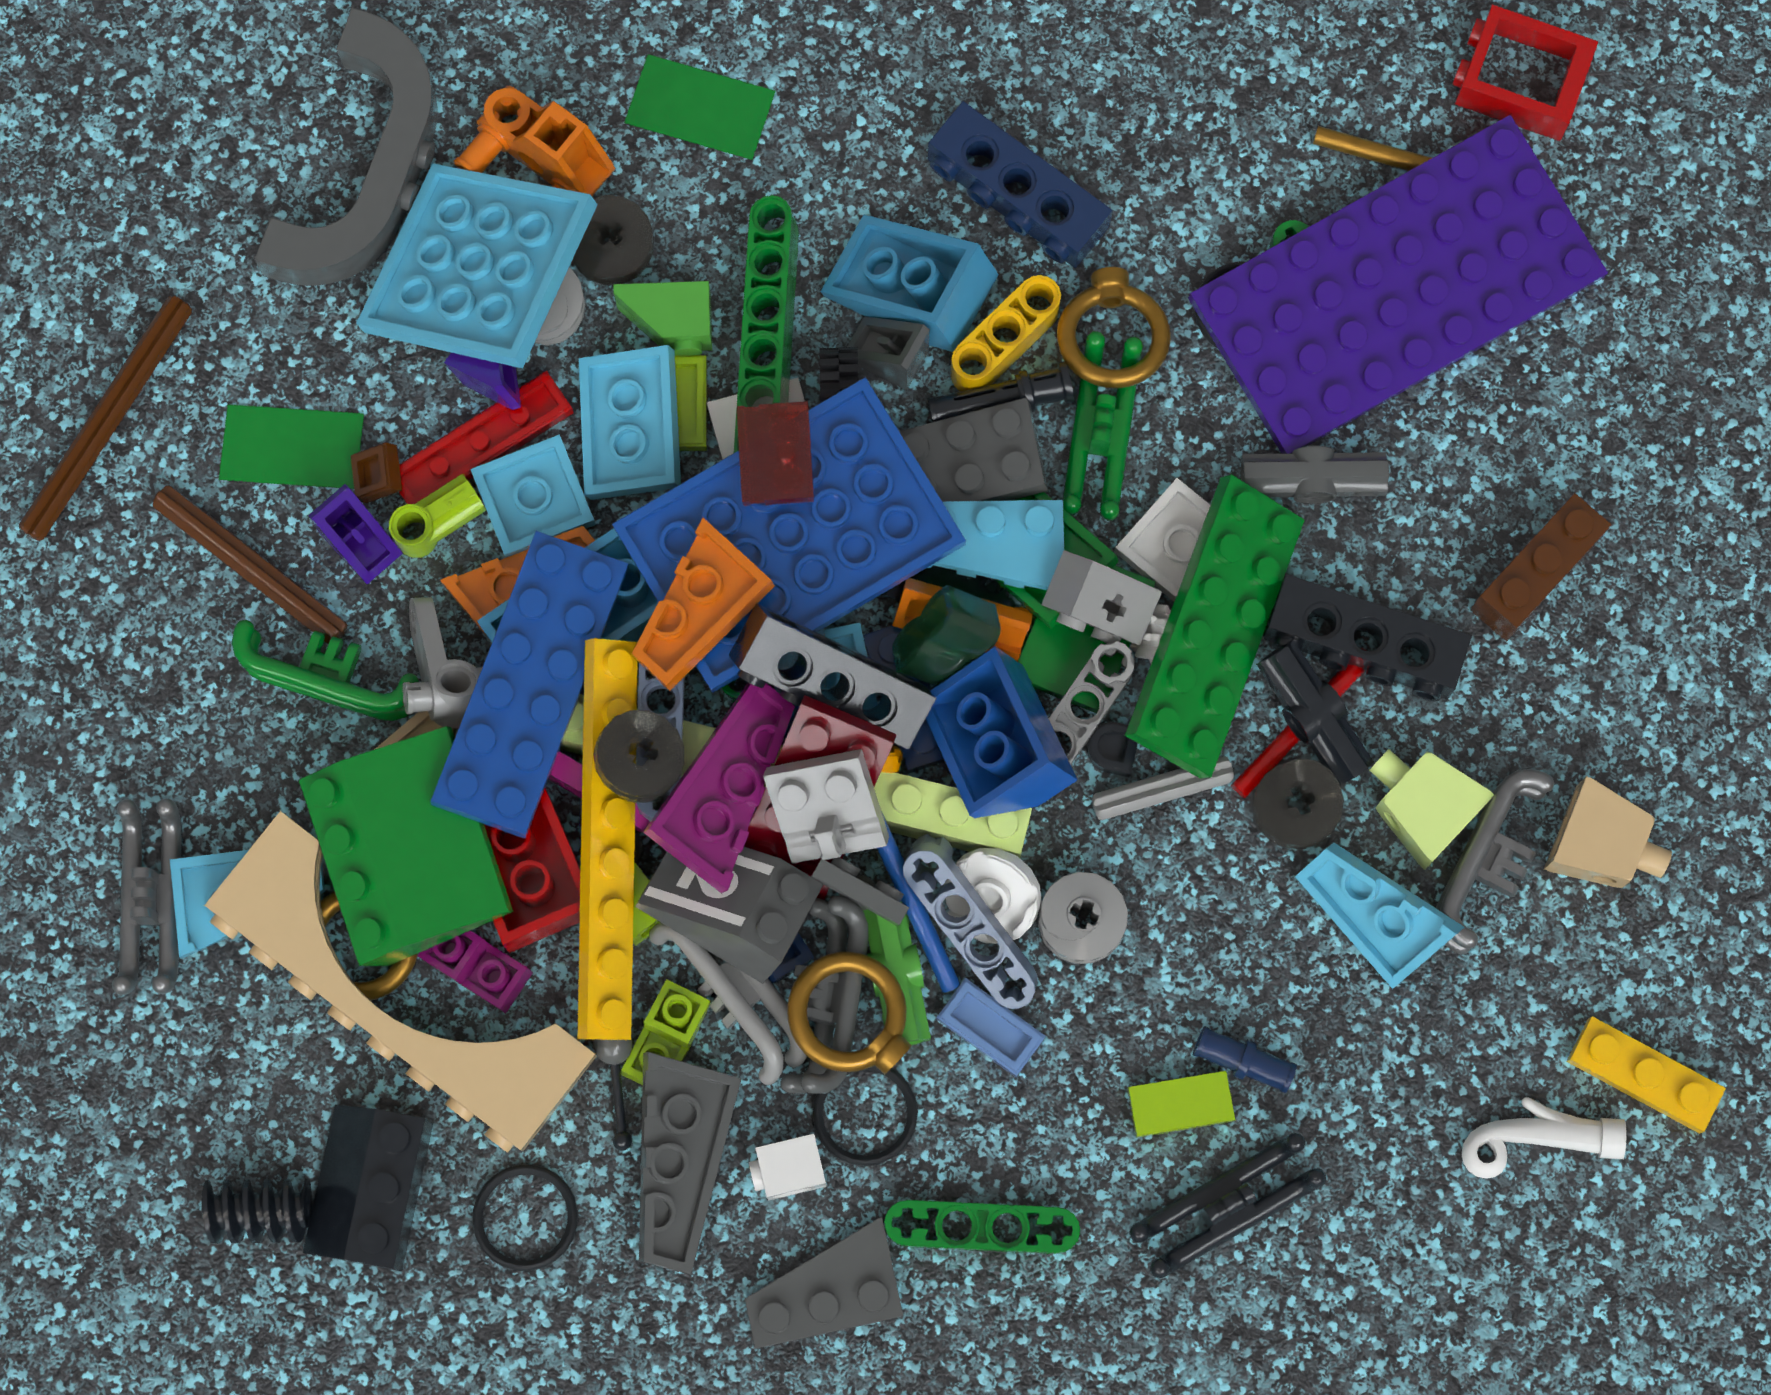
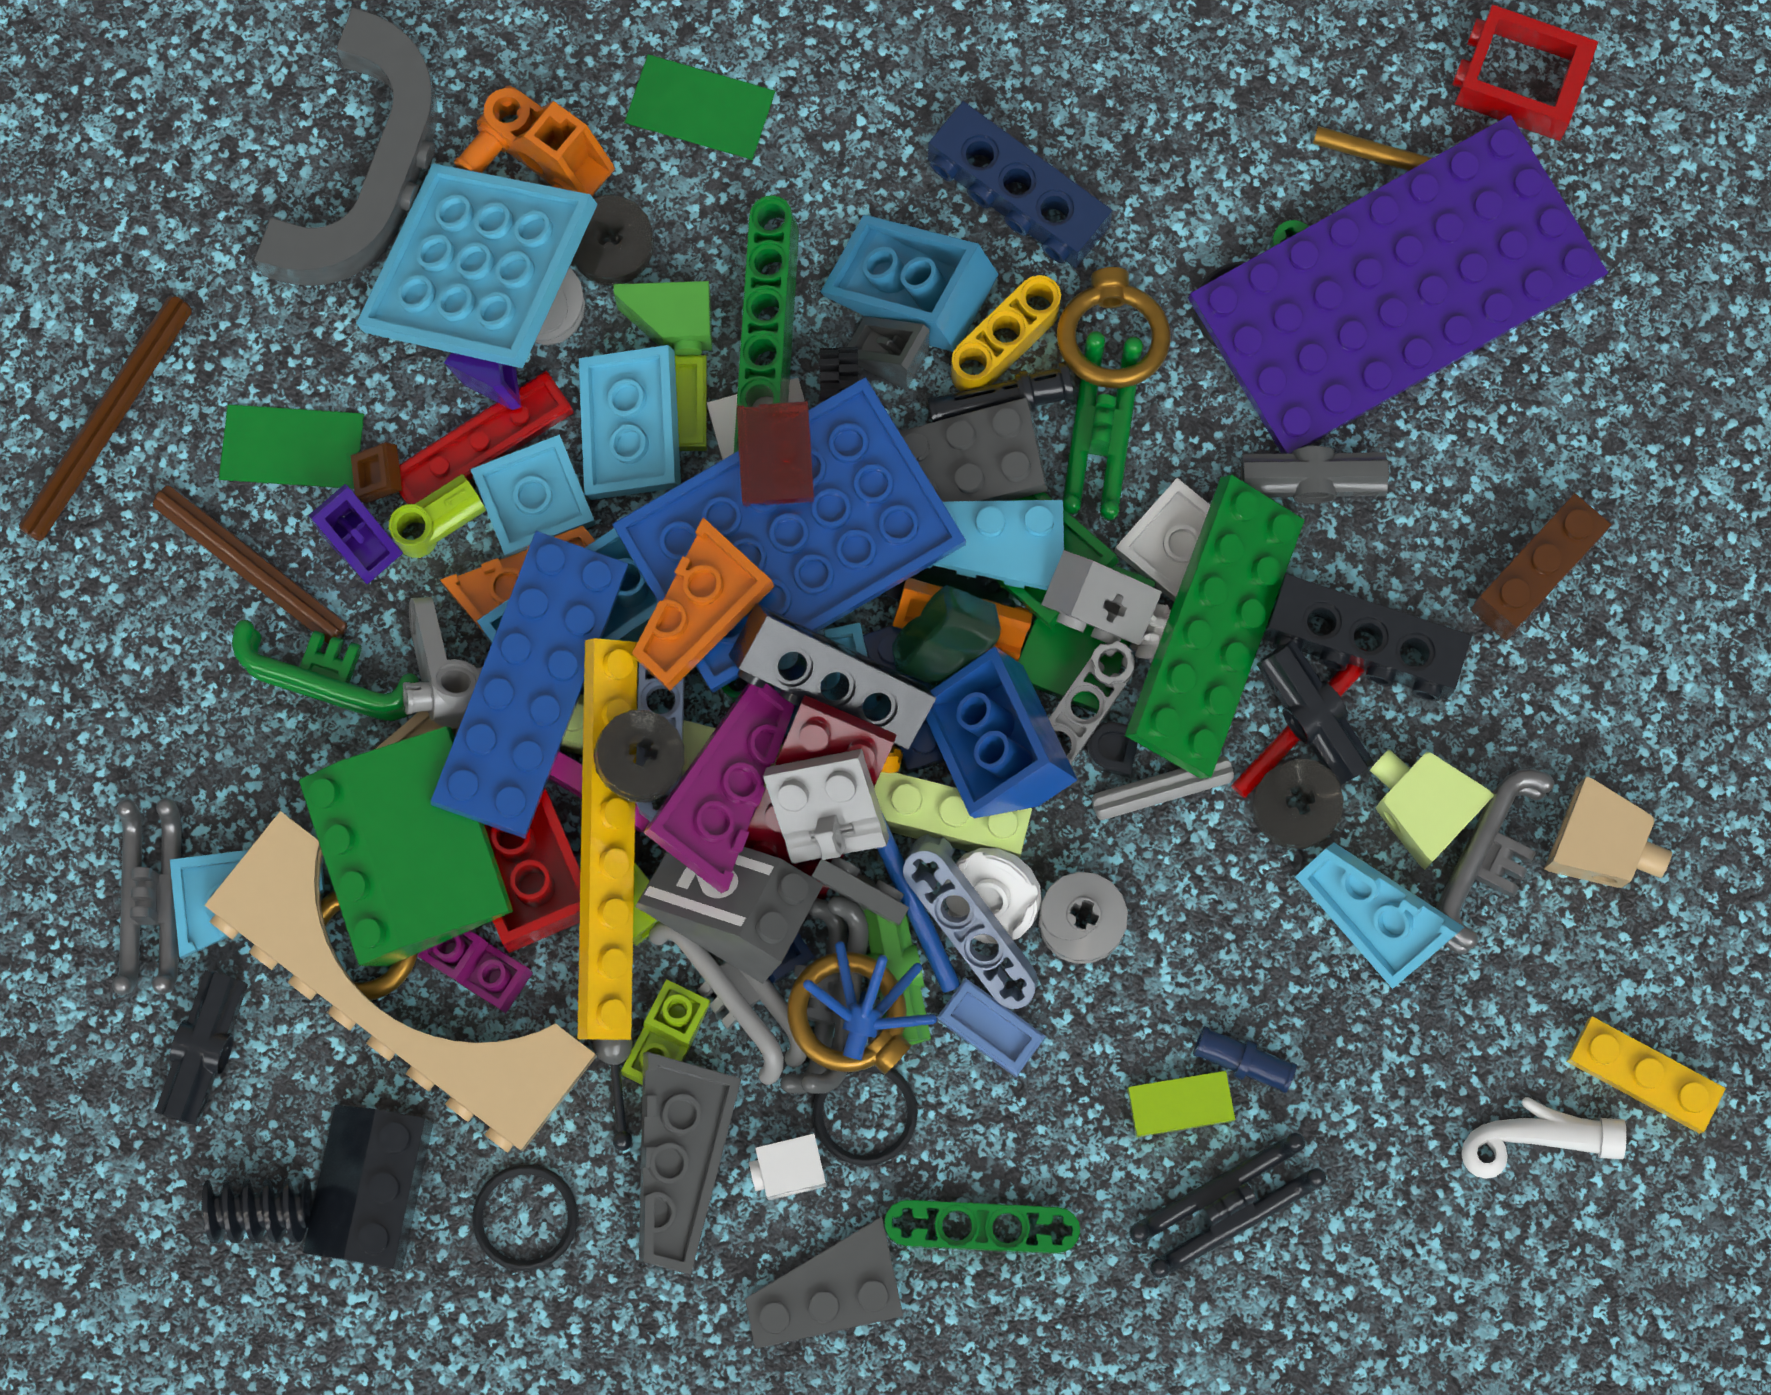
(201, 1048): none -> black piece
(861, 1018): none -> blue plant

